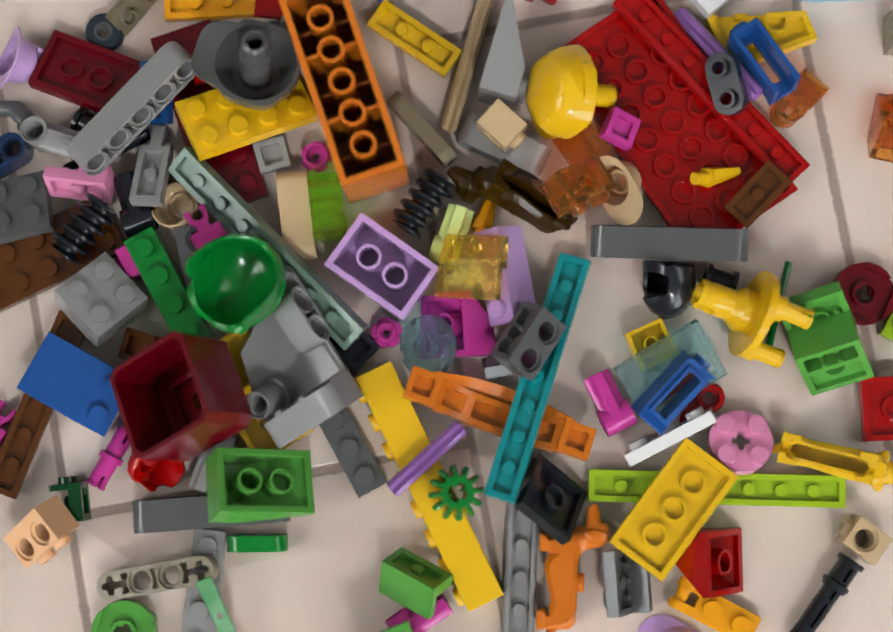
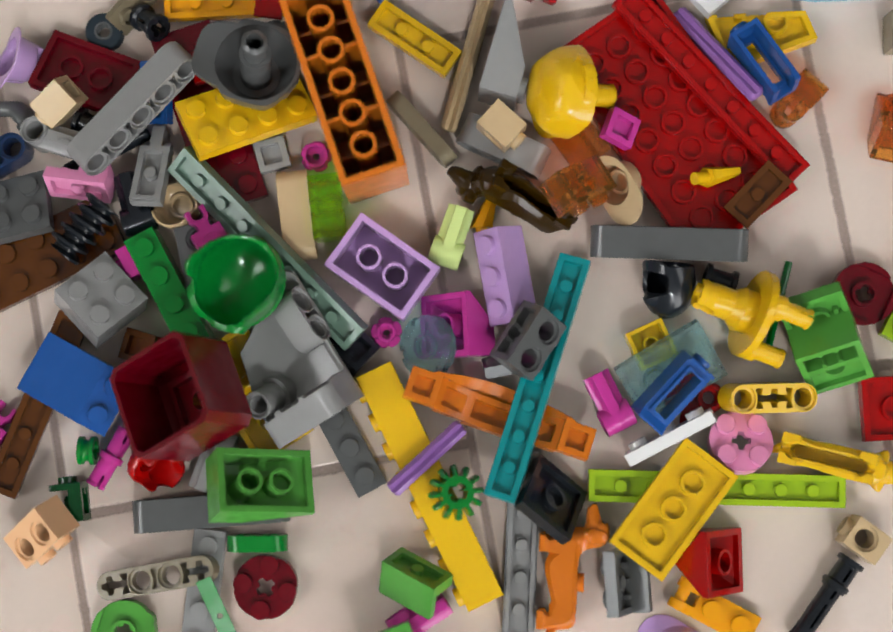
(58, 102): none -> tan brick
(87, 450): none -> green bush
(149, 24): none -> black bush
(270, 568): none -> dark red plate
(422, 202): black piece -> none
(472, 267): clear yellow slope -> none
(726, 82): black plate -> none
(785, 397): none -> yellow beam

